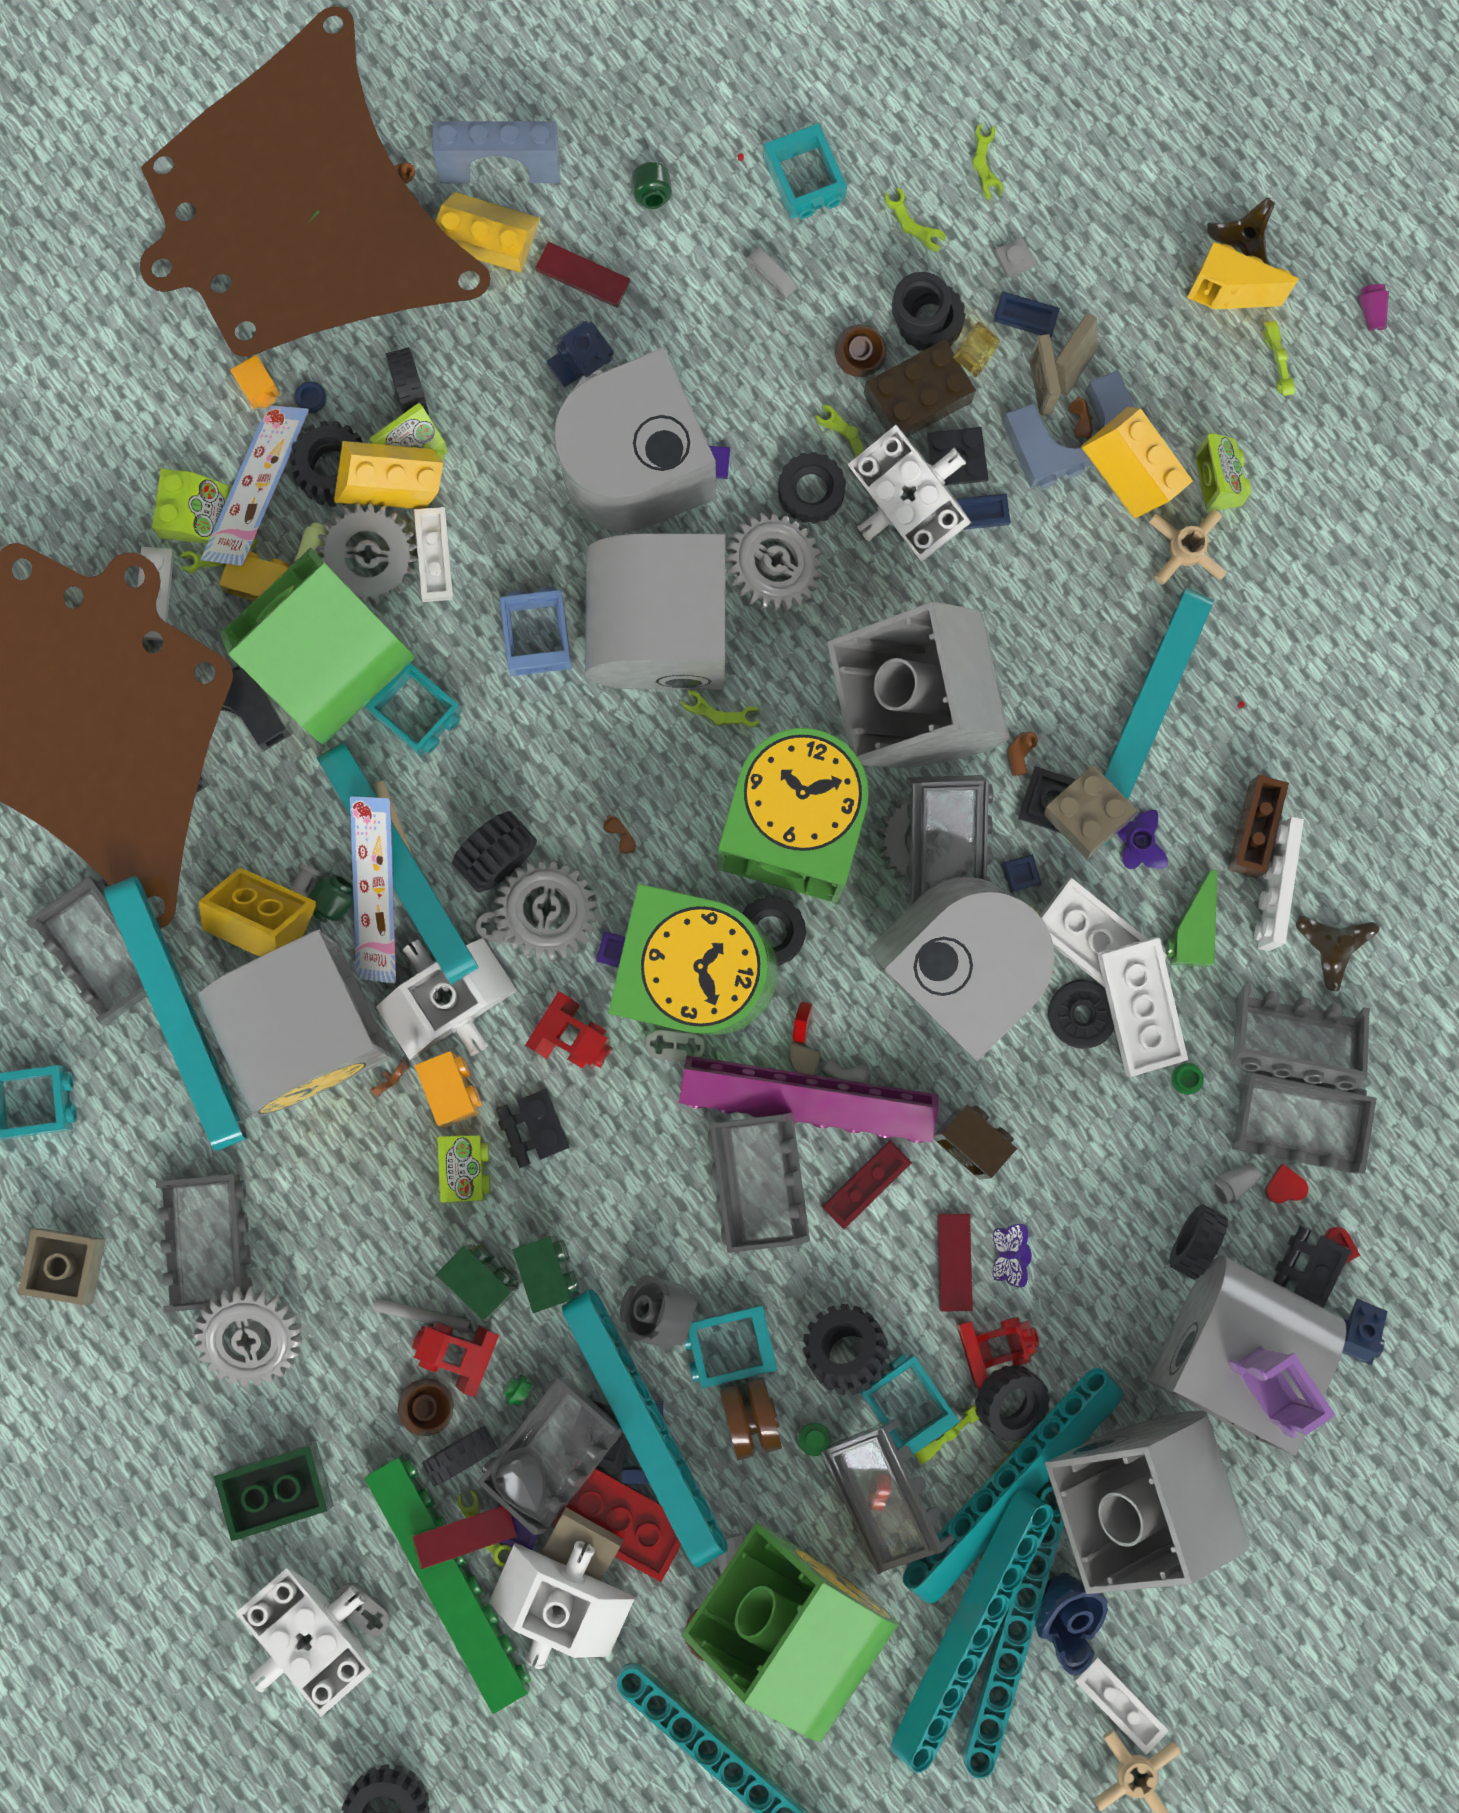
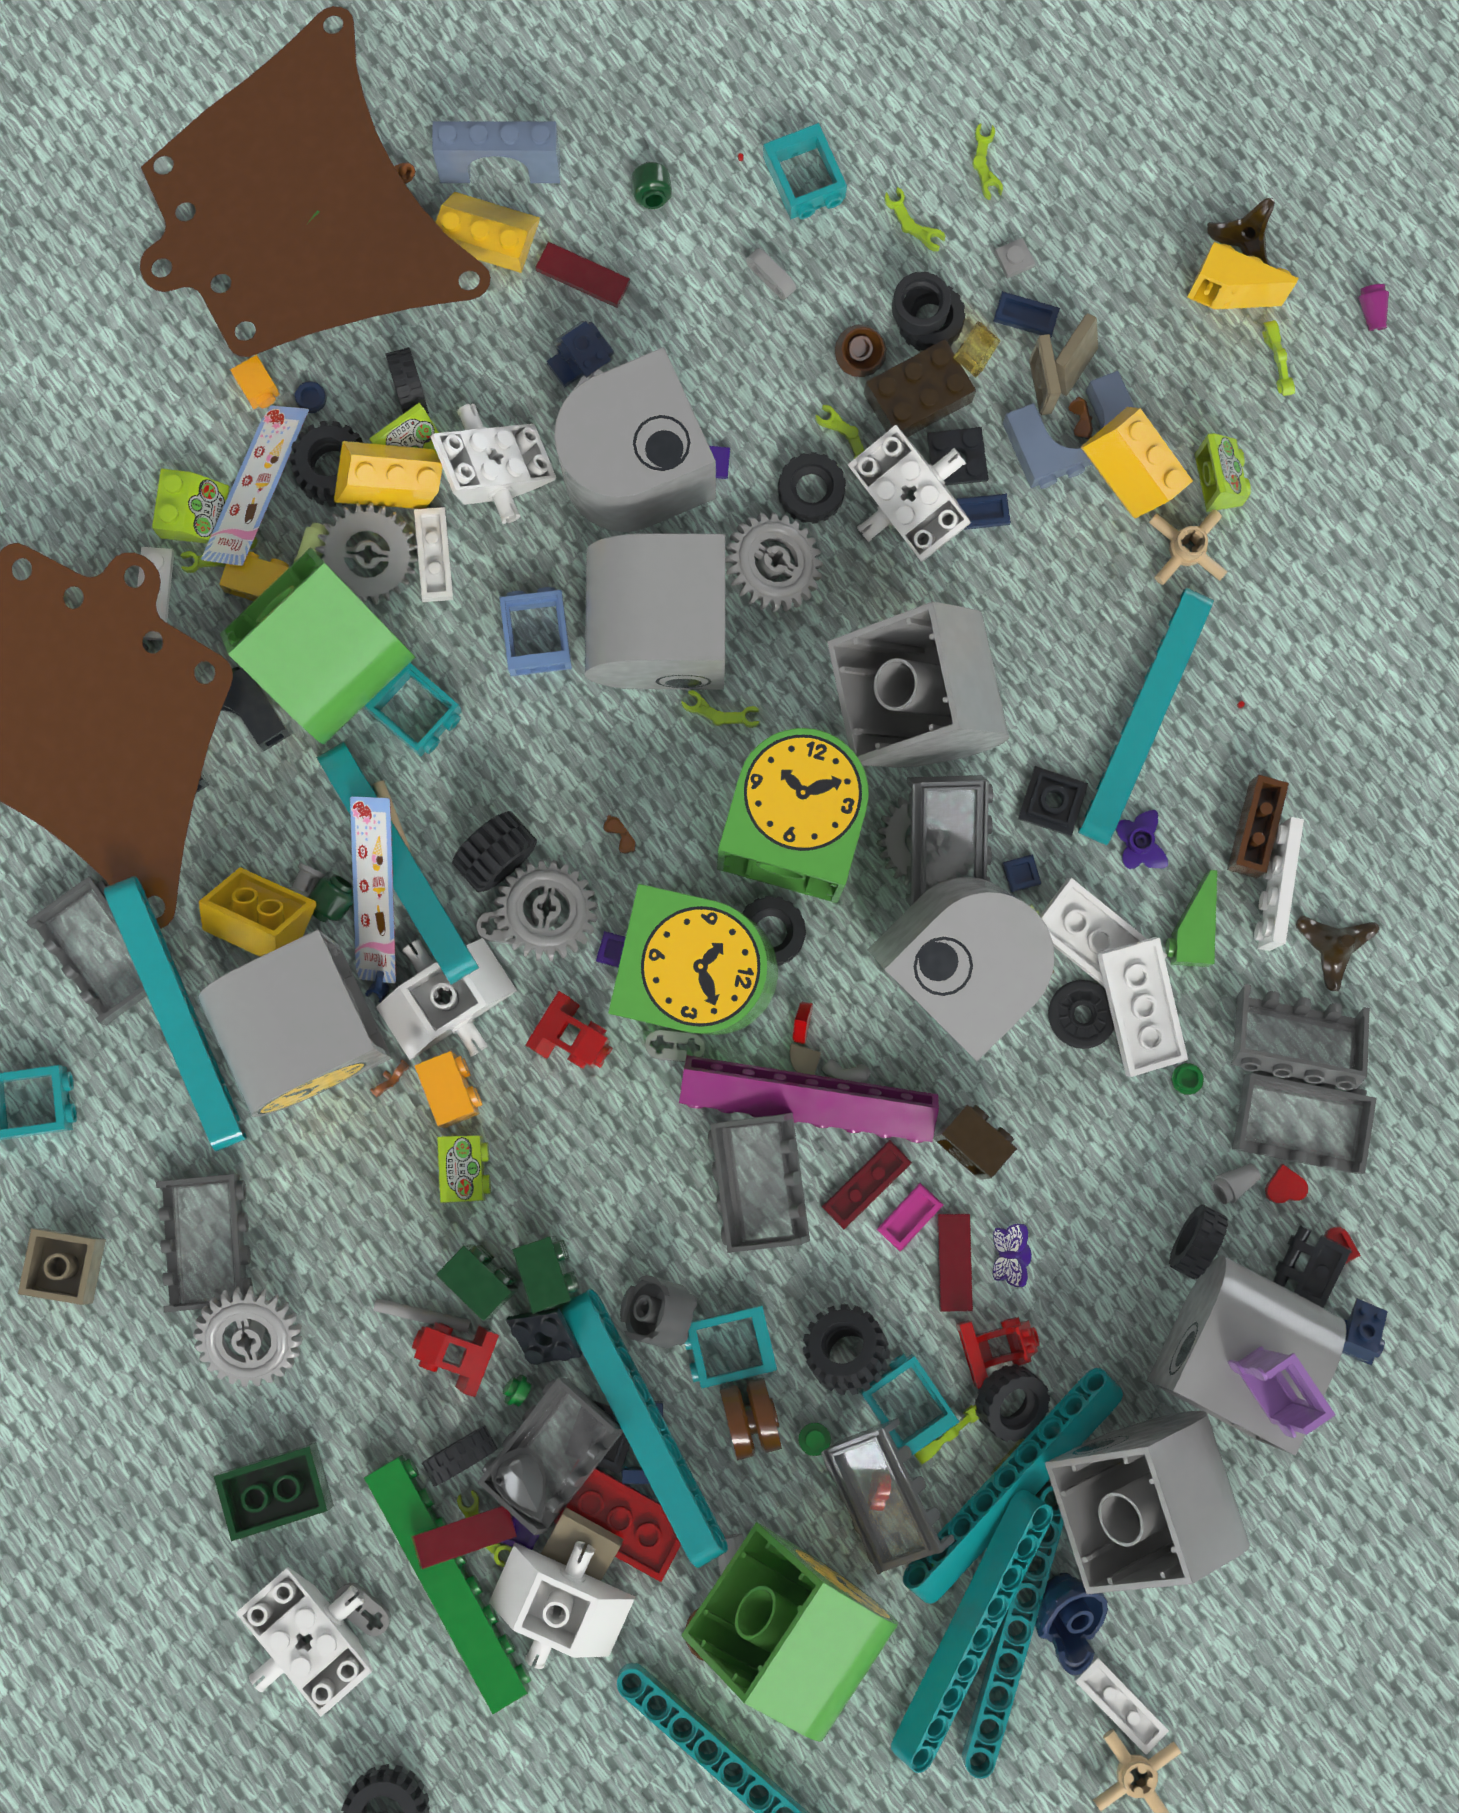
(379, 987): none -> dark blue hand
(415, 1406): reddish brown hat -> none
(493, 462): none -> white slope
(542, 1125): black plate -> none
(544, 1336): none -> black piece
(909, 1217): none -> dark pink tile
(1018, 750): dark orange arm -> none
(1090, 812): dark tan brick -> none

